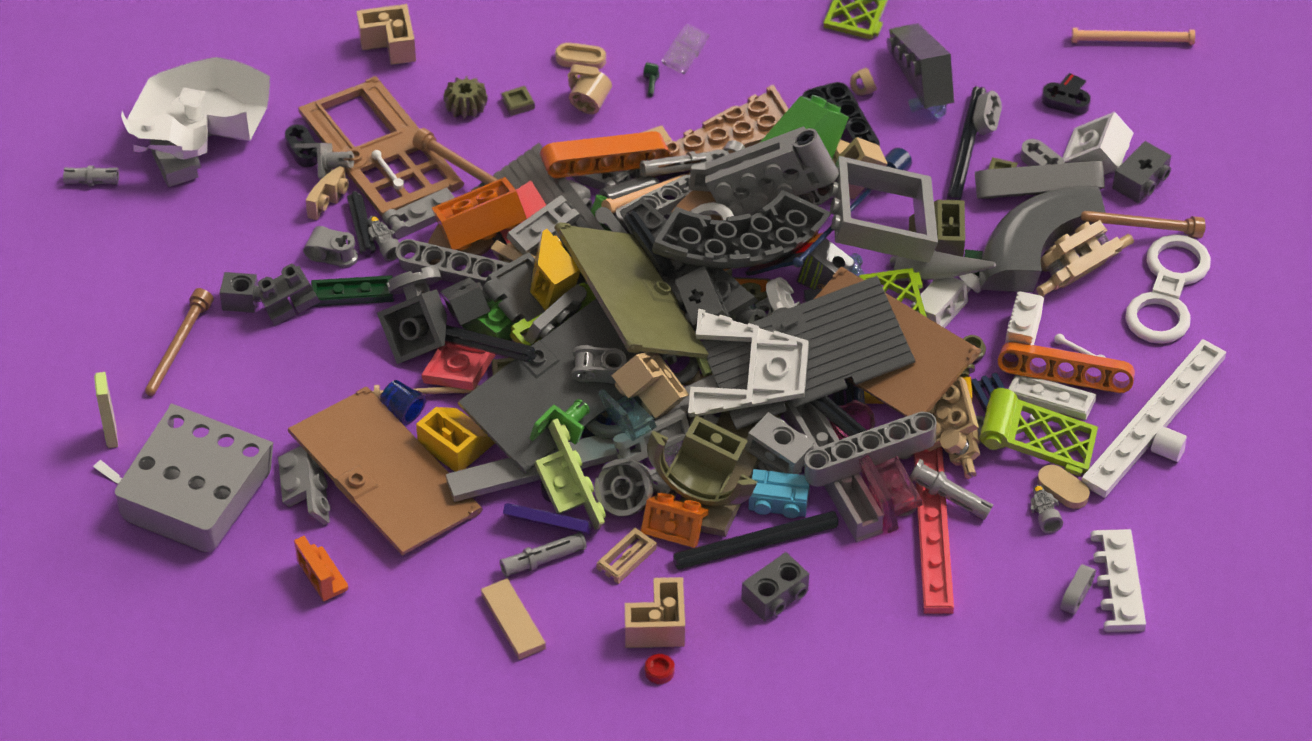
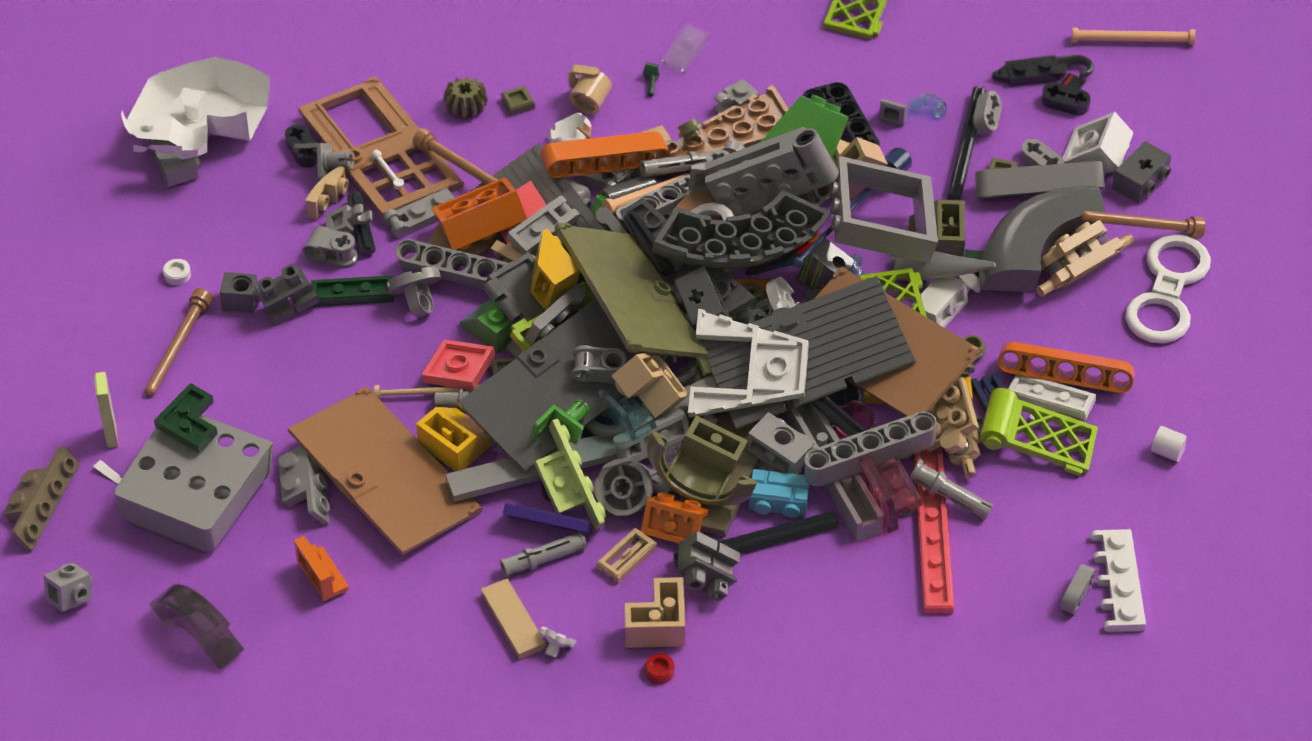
(39, 496): none -> dark tan bracket
(68, 586): none -> light grey brick
(91, 175): light grey pin -> none
(176, 272): none -> white tile
(183, 420): none -> dark green plate
(201, 619): none -> clear smoke arch
(345, 218): none -> light grey plate
(383, 236): light grey piece -> none
(390, 29): brick -> none
(403, 401): clear blue piece -> none
(415, 326): dark grey slope -> none
(449, 399): none -> light grey pin
(466, 300): dark grey brick -> none
(489, 344): black axle -> none
(556, 641): none -> white plant
(571, 128): none -> white hair
(580, 54): tan tile -> none
(689, 129): none -> olive plate
(707, 565): none -> dark grey hips
(734, 95): none -> light grey plate
(772, 582): dark grey brick -> none
(867, 80): tan tile -> none
(893, 112): none -> light grey slope
(923, 63): dark grey wedge -> none
(1024, 318): white brick -> none
(1040, 69): none -> black plate
(1044, 503): light grey piece -> none
(1060, 339): white hinge -> none
(1063, 486): tan tile -> none
(1157, 412): white plate -> none

